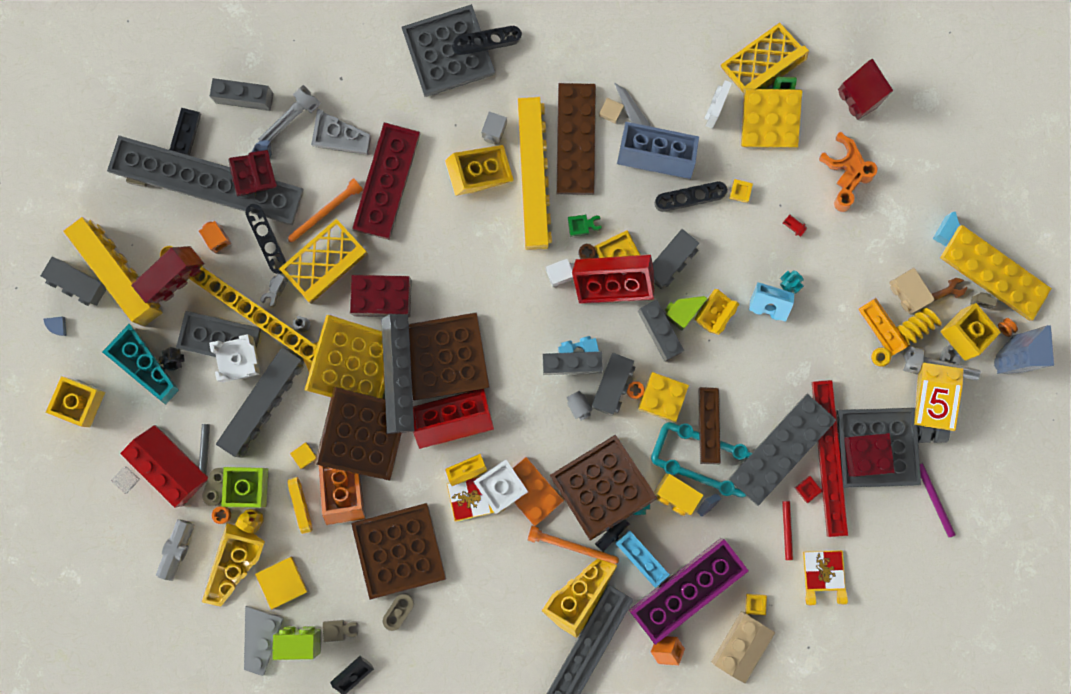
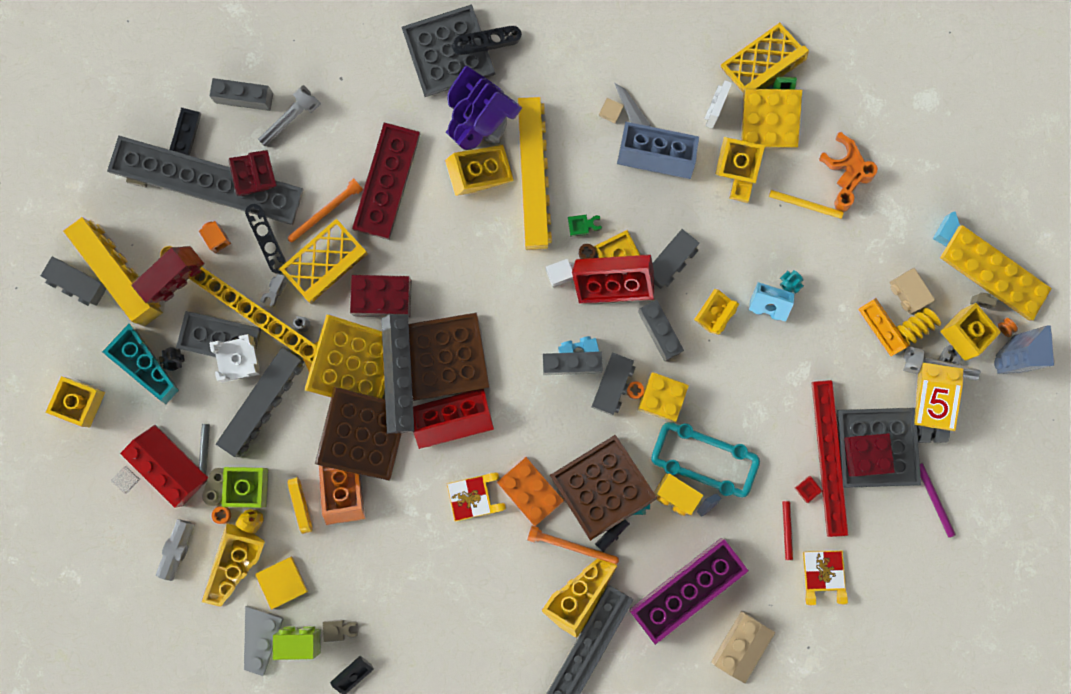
(56, 325): sand blue tile -> none
(263, 145): sand blue tile -> none
(303, 455): yellow tile -> none
(337, 135): light grey wing -> none
(398, 551): reddish brown plate -> none
(398, 611): dark tan plate -> none
(466, 470): yellow plate -> none
(477, 108): none -> dark purple piece
(500, 486): white plate -> none
(576, 138): reddish brown plate -> none
(579, 405): light grey brick -> none
(642, 559): medium azure container -> none
(668, 651): orange panel -> none
(683, 310): lime slope -> none
(690, 195): black beam -> none
(709, 426): reddish brown tile -> none
(739, 160): none -> yellow brick
(756, 604): yellow tile -> none
(782, 449): dark grey plate -> none
(795, 225): red pin -> none
(806, 204): none -> yellow bar
(865, 90): dark red slope -> none
(885, 361): yellow plate -> none
(950, 290): dark orange bar -> none

